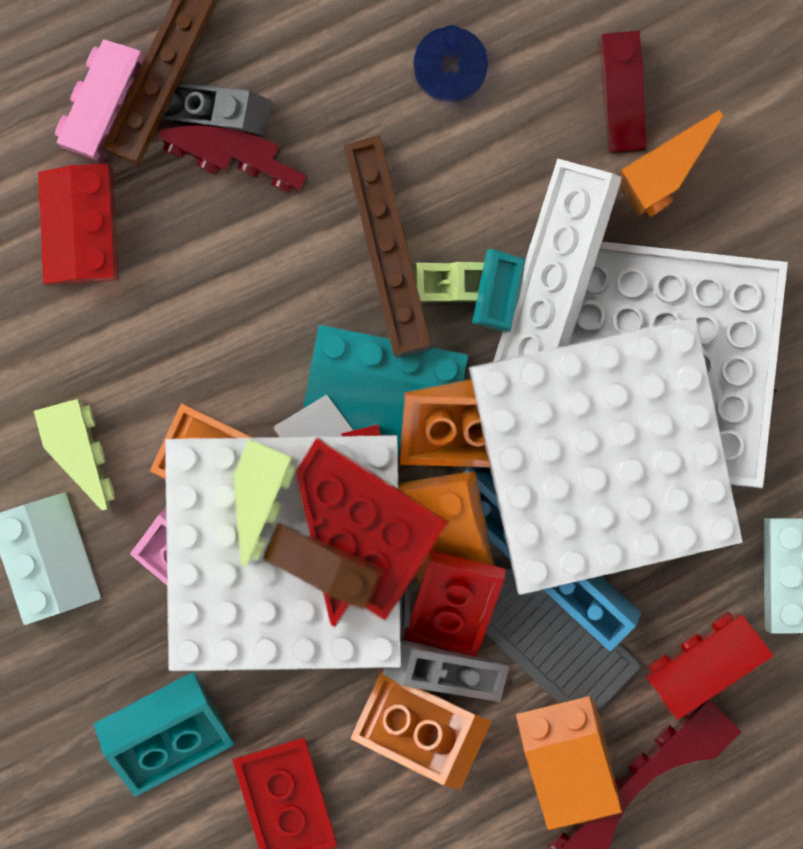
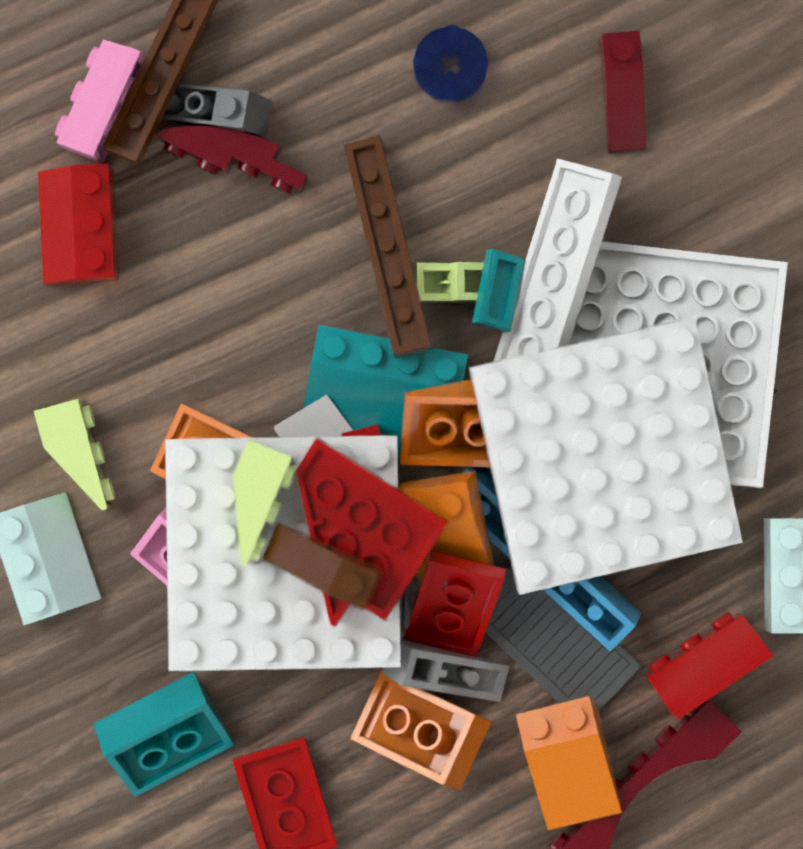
(658, 175): orange slope -> none

